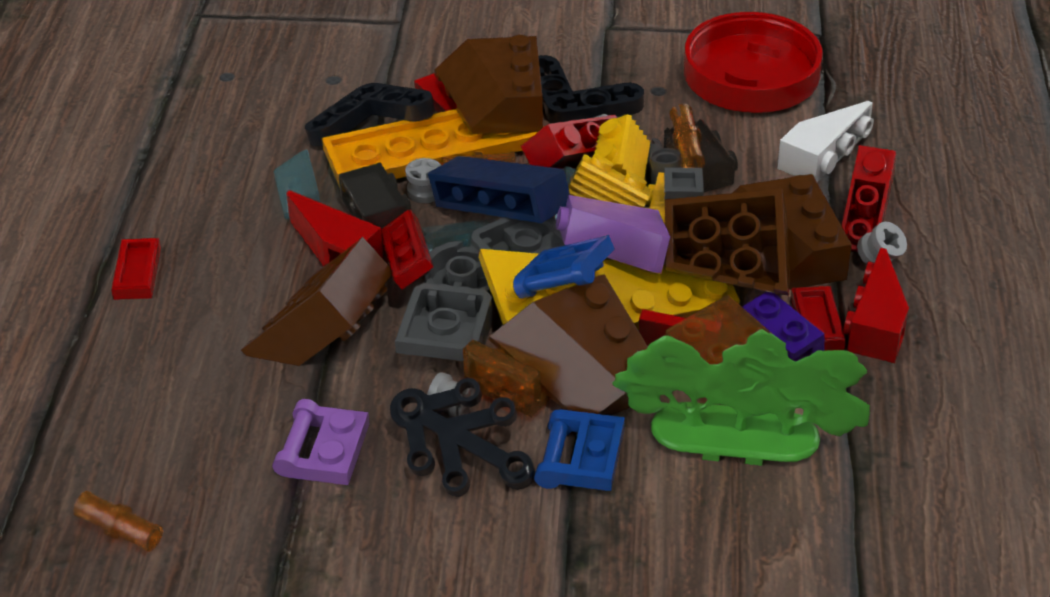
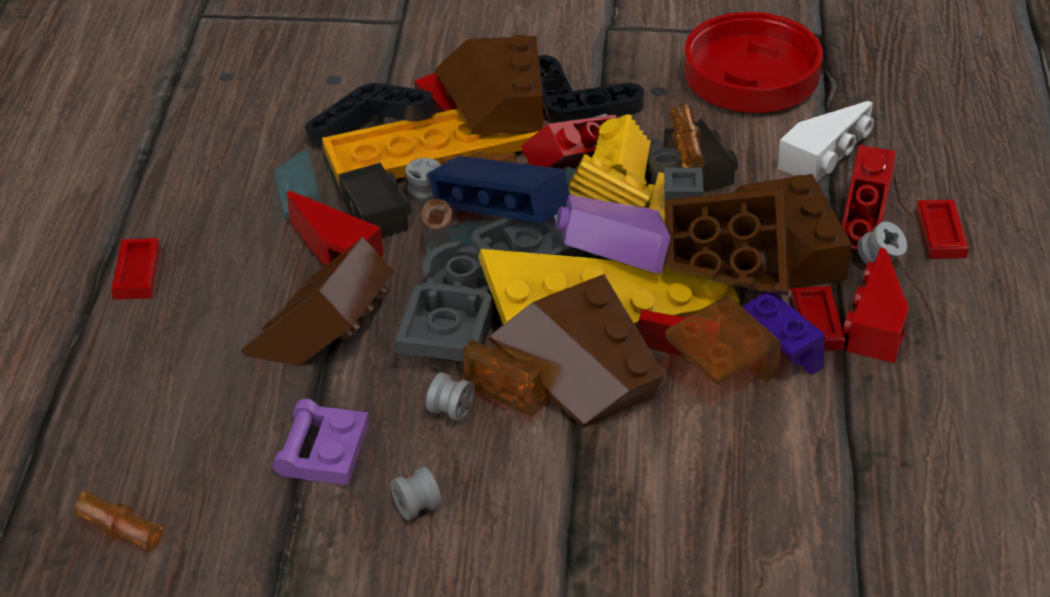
(406, 249): red tile -> none
(416, 493): none -> light grey wheel
(436, 223): none -> clear orange pin
(456, 432): black plant -> none
(563, 266): blue plate -> none
(593, 455): blue plate -> none
(756, 398): bright green plant -> none
(942, 229): none -> red tile

